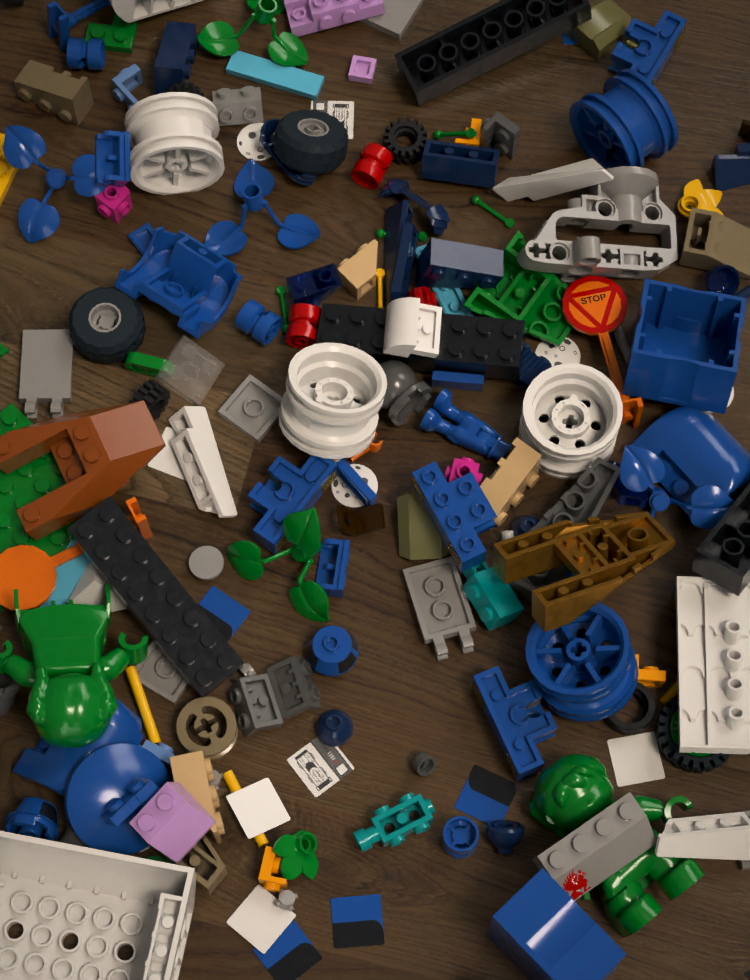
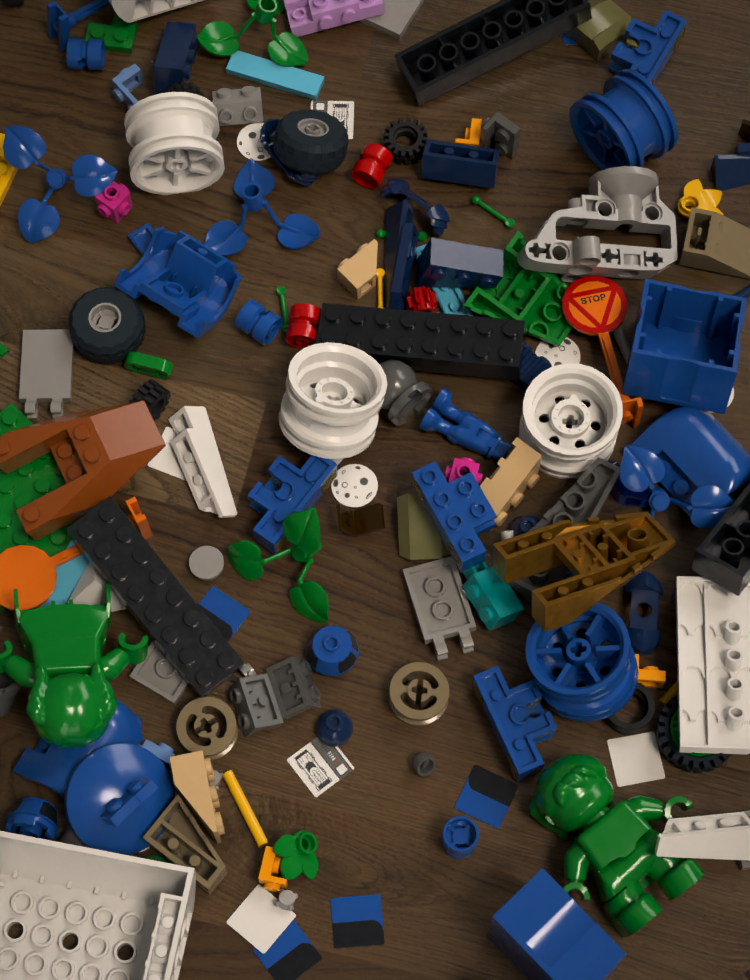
(54, 91): dark tan wedge -> none
(112, 158): blue hinge -> none
(142, 704): yellow bar -> none
(172, 821): lavender slope -> none
(190, 371): clear plate -> none
(252, 408): light grey tile -> none
(258, 808): white sticker -> none
(314, 285): clear blue slope -> none
(333, 566): blue hinge -> none
(356, 483): blue tile -> none
(362, 69): lavender tile -> none
(372, 448): orange hand -> none
(399, 819): teal brick -> none
(400, 692): none -> dark tan wheel
(412, 328): white brick -> none
(456, 380): blue tile -> none
(470, 133): green hinge -> none
(505, 835): dark blue brick -> none
(553, 181): white wedge -> none
(598, 847): light grey slope -> none
(641, 630): none -> dark blue piece
(722, 280): clear blue piece -> none

